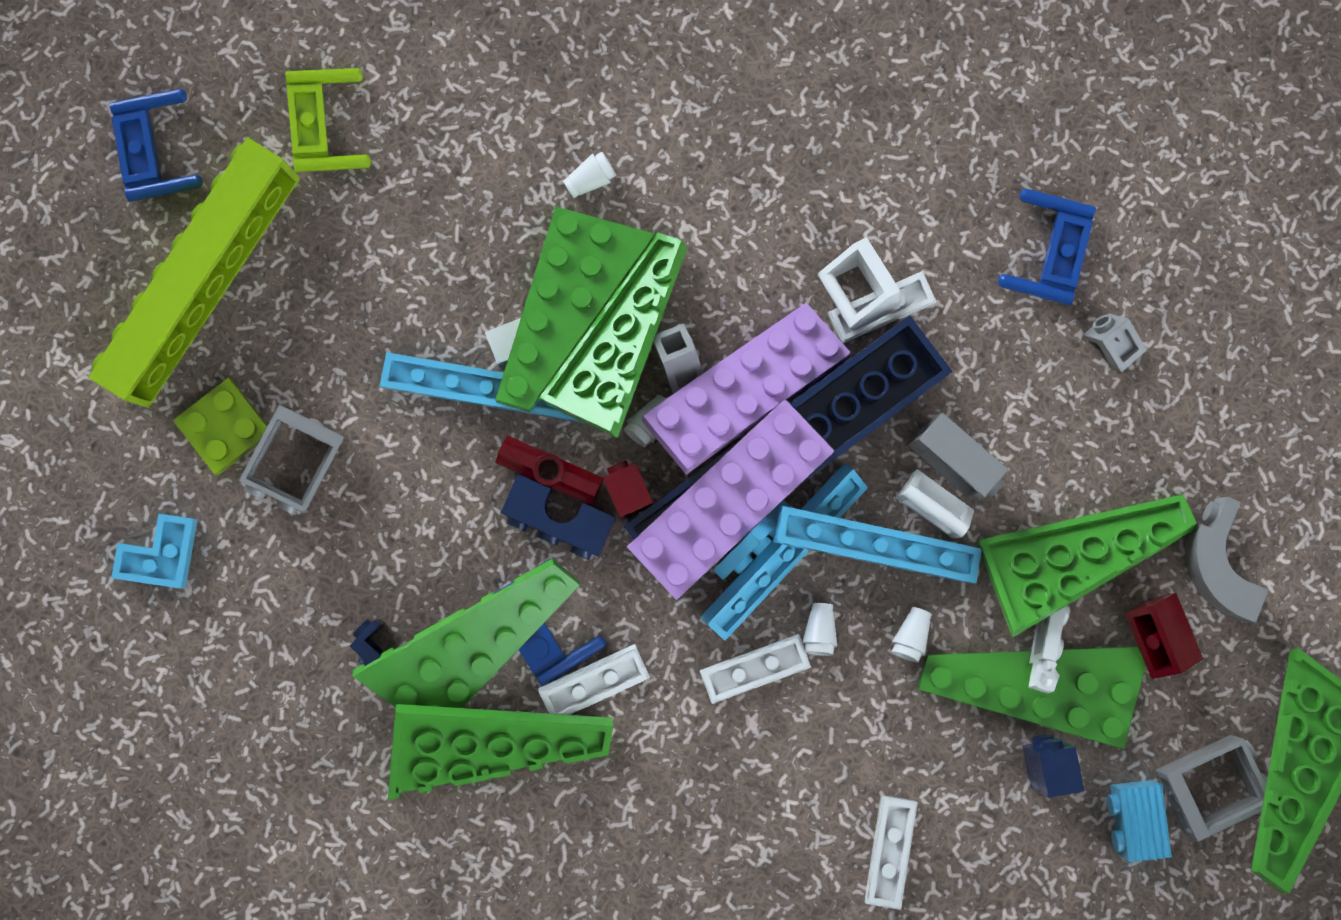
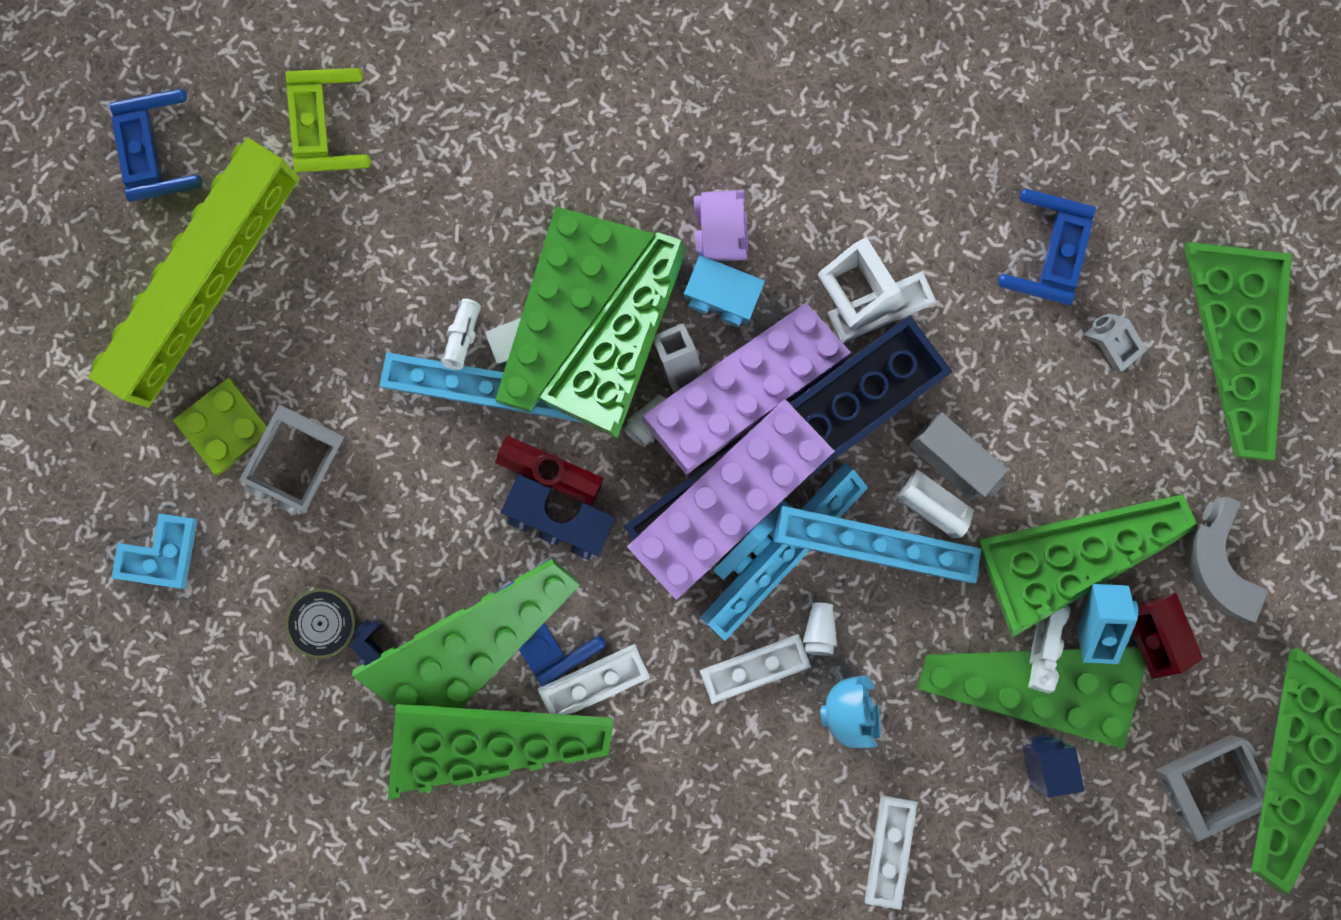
(321, 623): none -> tile
(461, 334): none -> white pin
(590, 175): white cone -> none
(627, 489): dark red brick -> none
(722, 224): none -> lavender brick
(723, 291): none -> medium azure brick
(852, 713): none -> medium azure cylinder
(912, 636): white cone -> none
(1106, 623): none -> medium azure brick
(1139, 821): medium azure brick -> none
(1244, 324): none -> bright green wing

